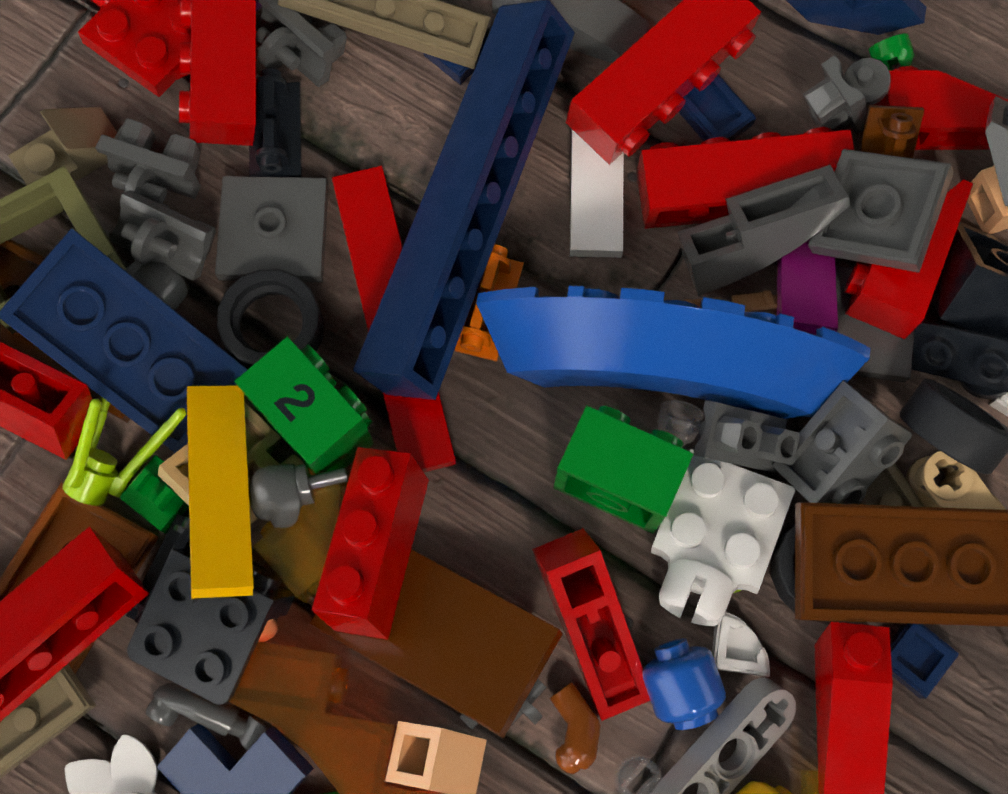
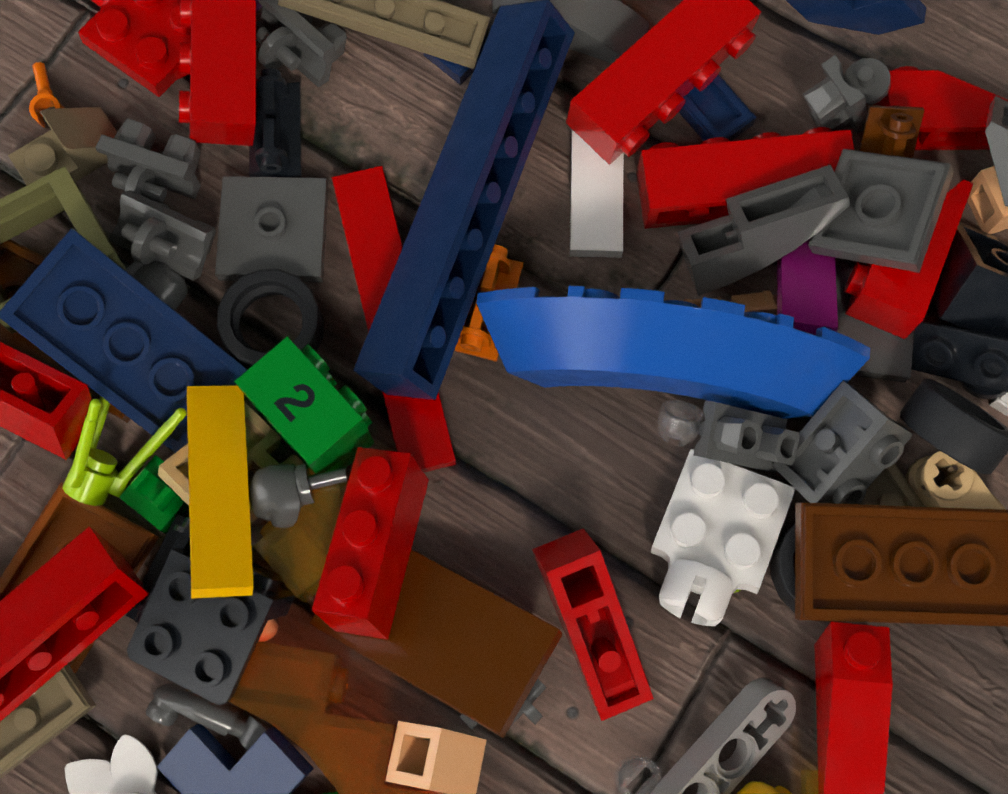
(44, 97): none -> orange hand
(582, 731): dark orange arm -> none
(622, 468): green brick -> none
(684, 684): blue head -> none
(739, 648): white tile -> none
(893, 51): green hinge -> none
(919, 658): dark blue tile -> none

